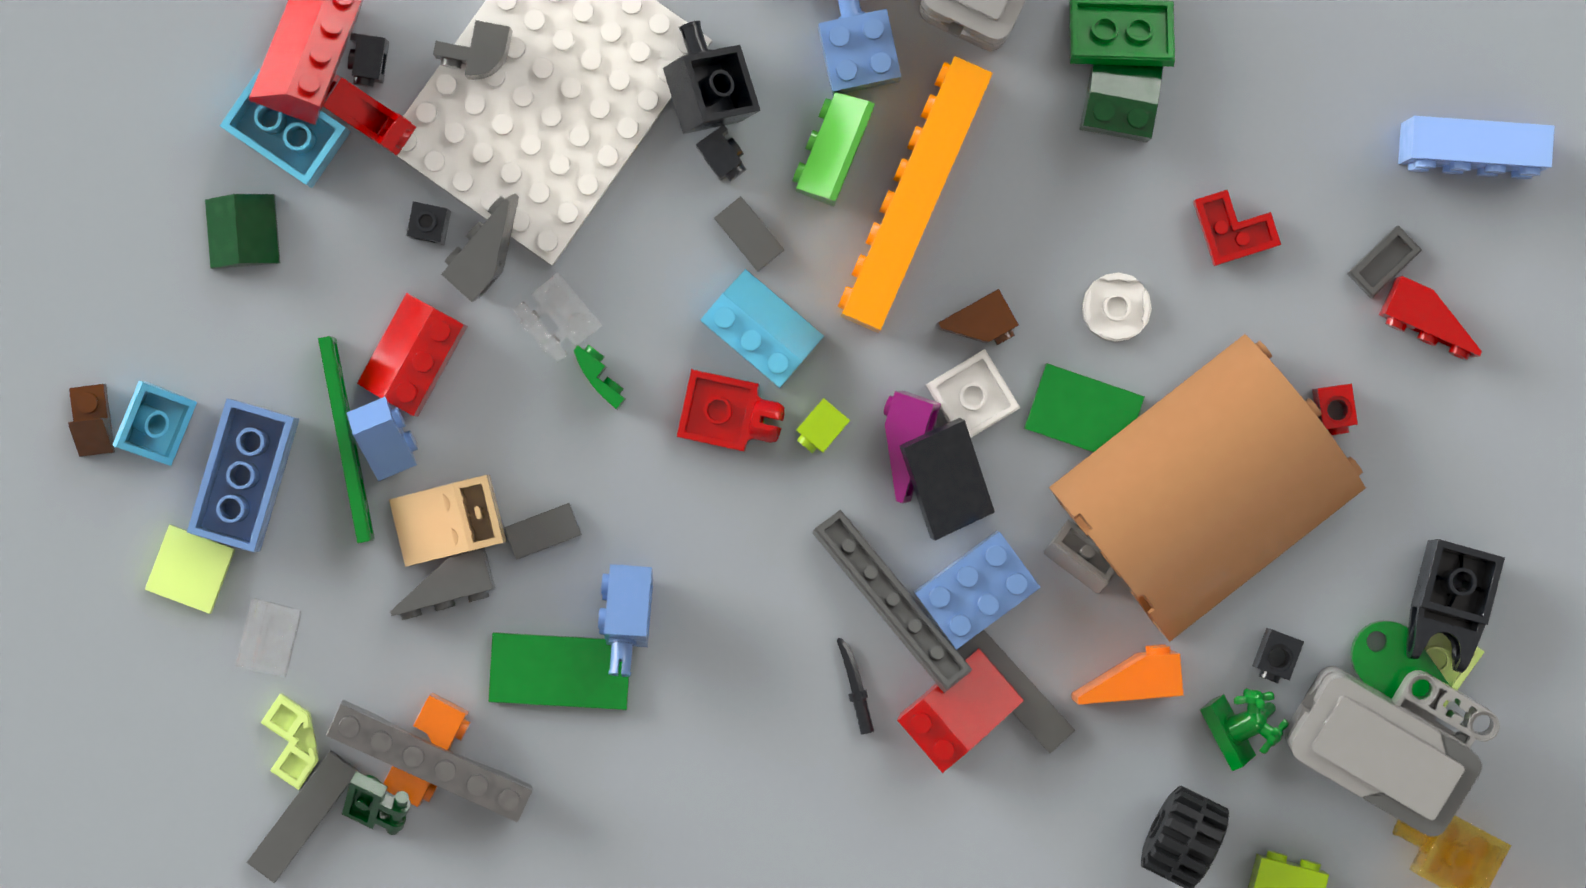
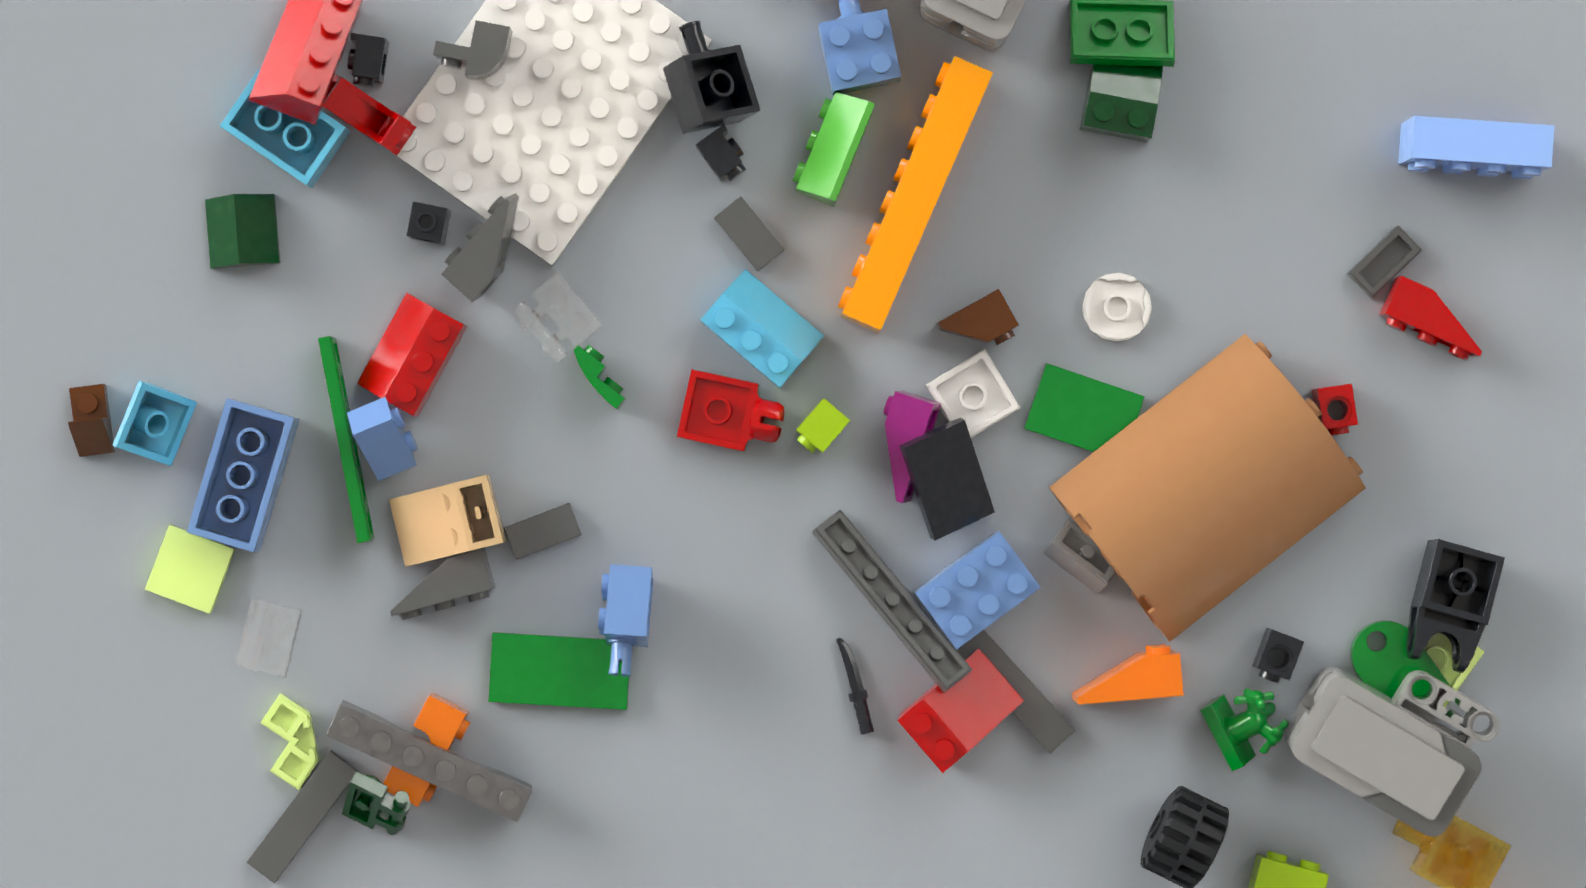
(1229, 238): red plate -> none

